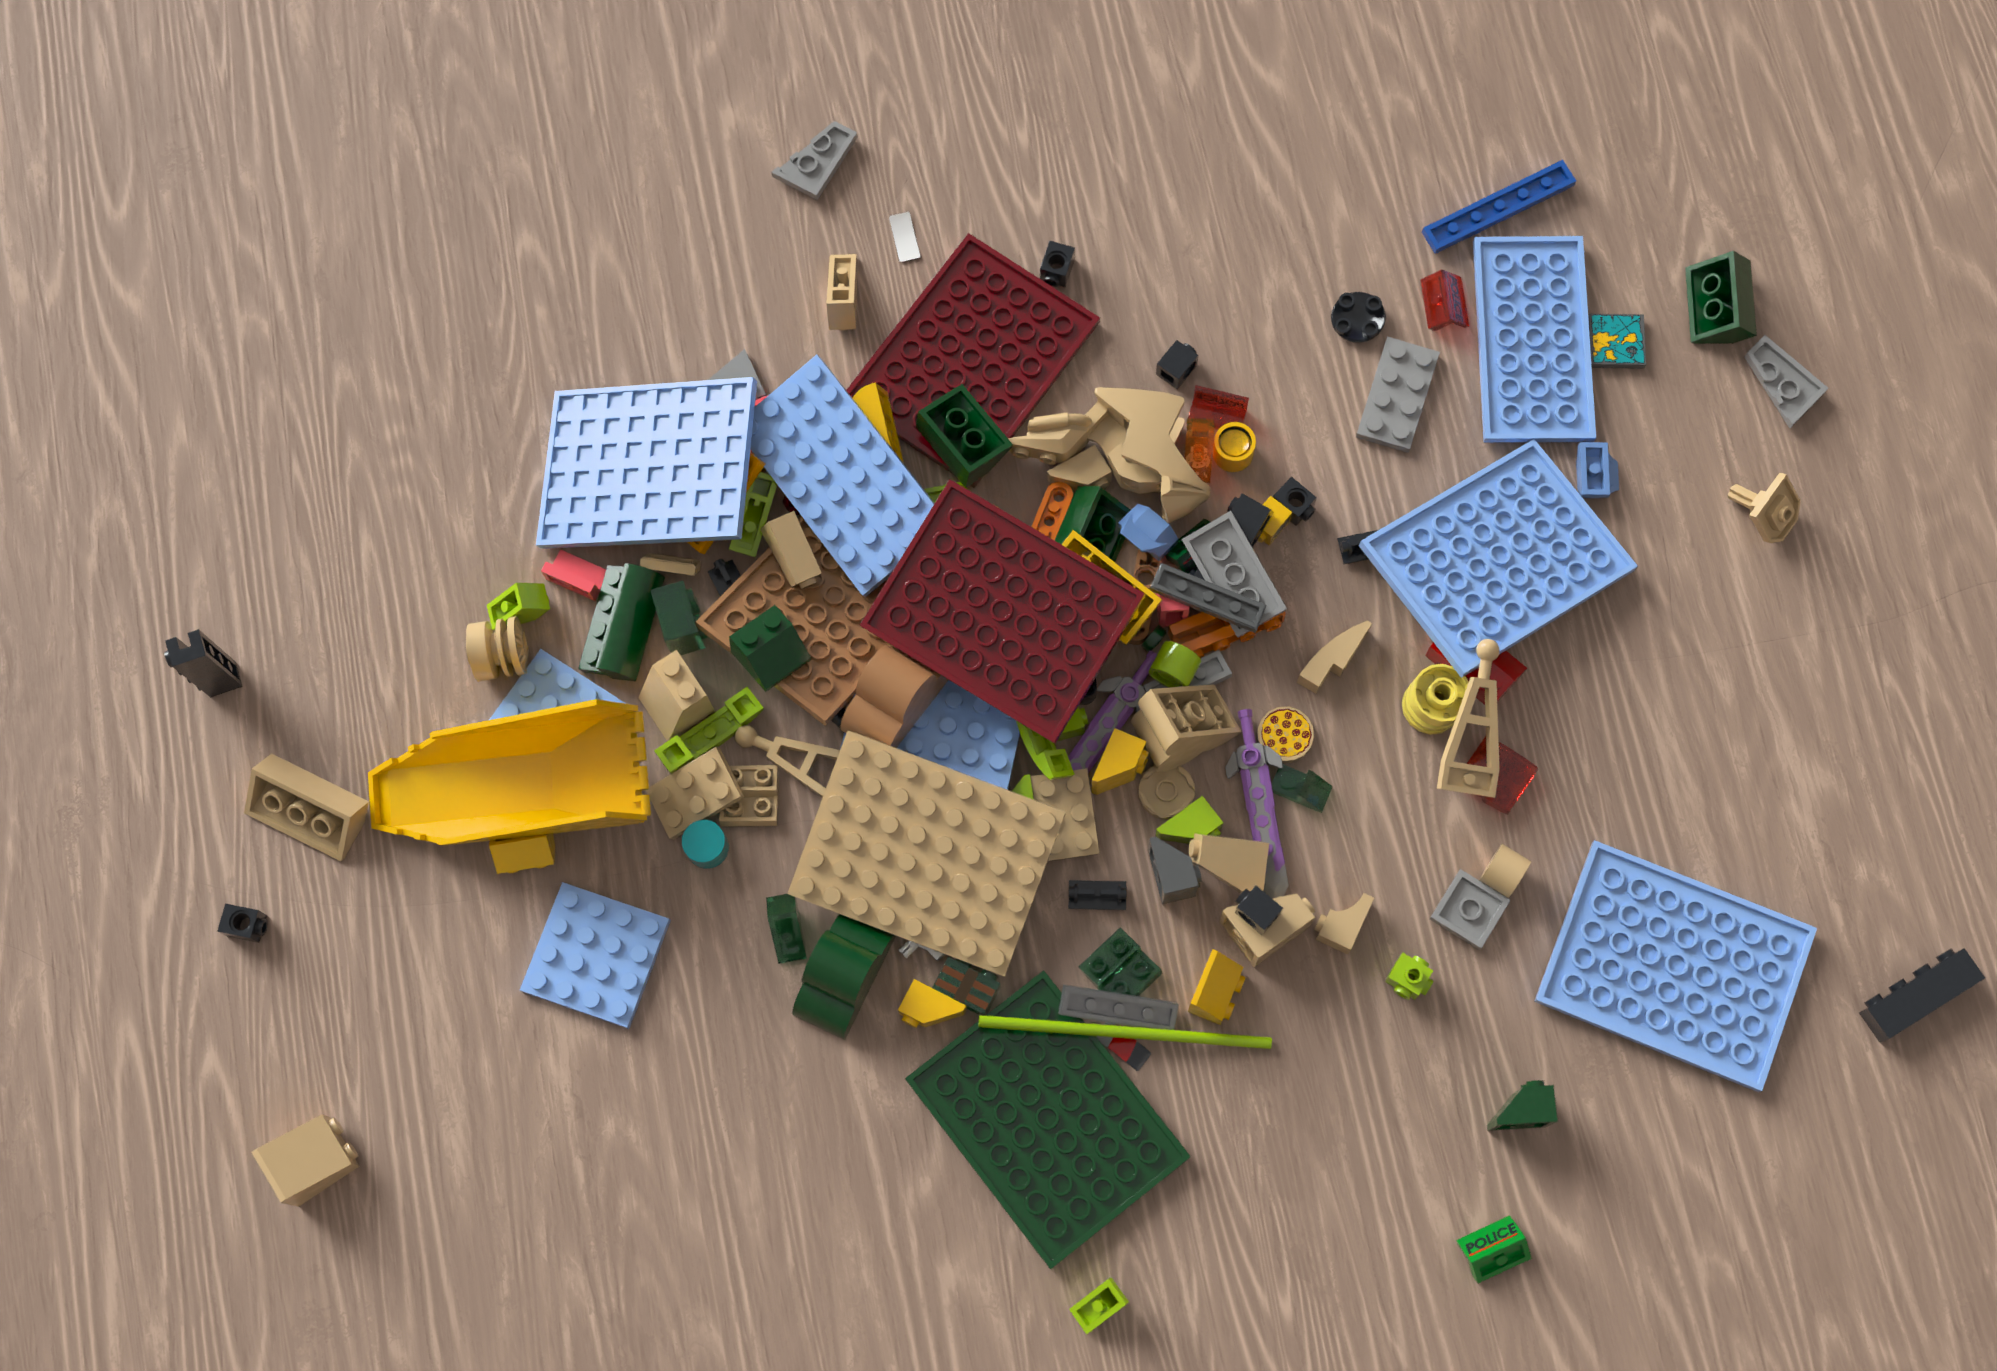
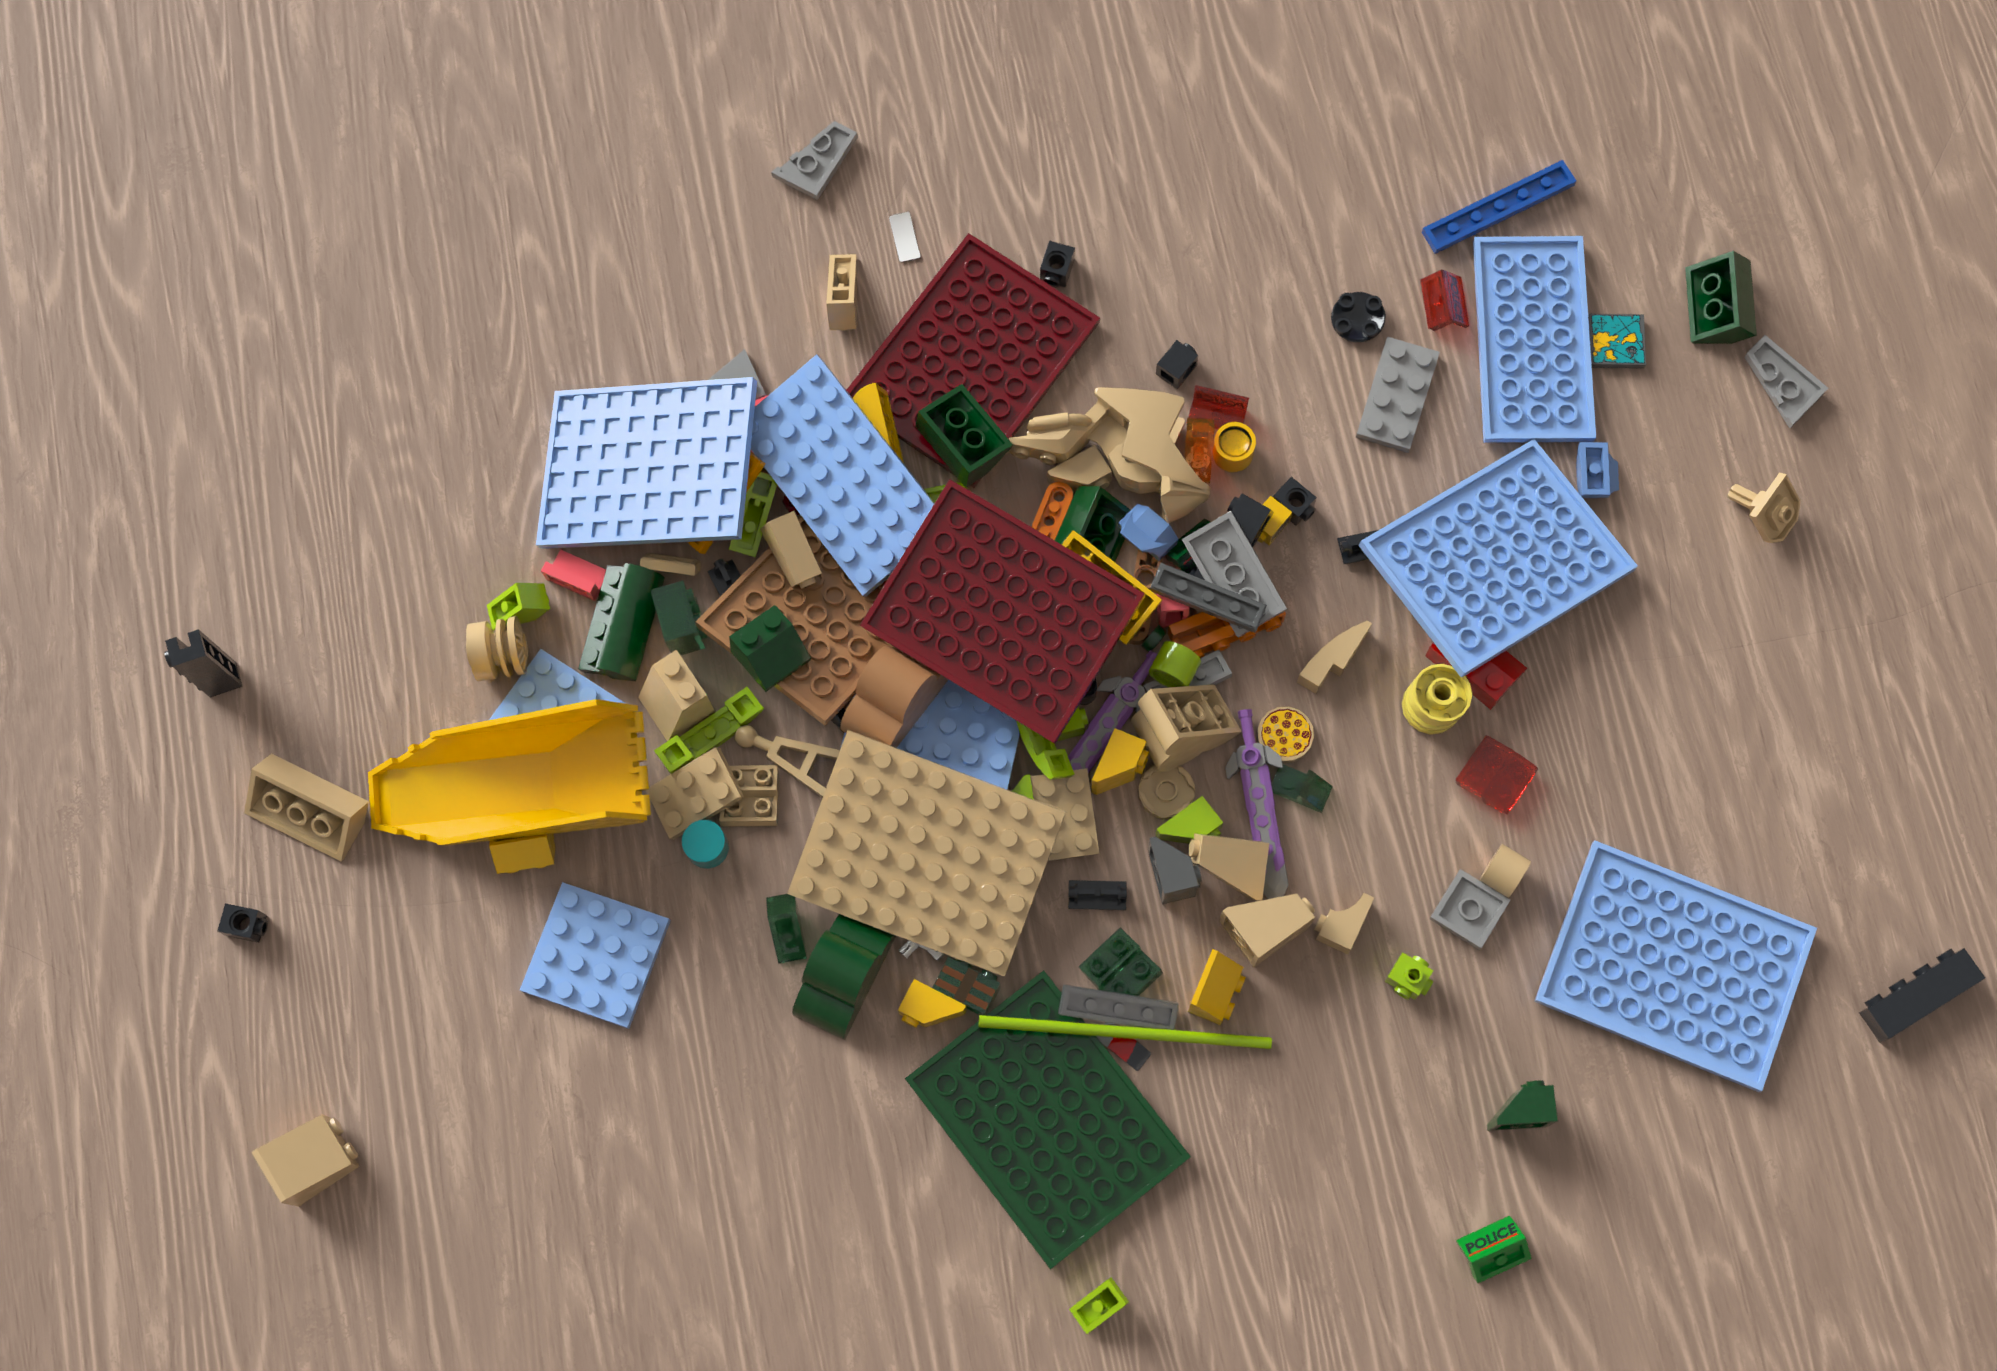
(1257, 909): black brick -> none
(1468, 777): tan plate -> none

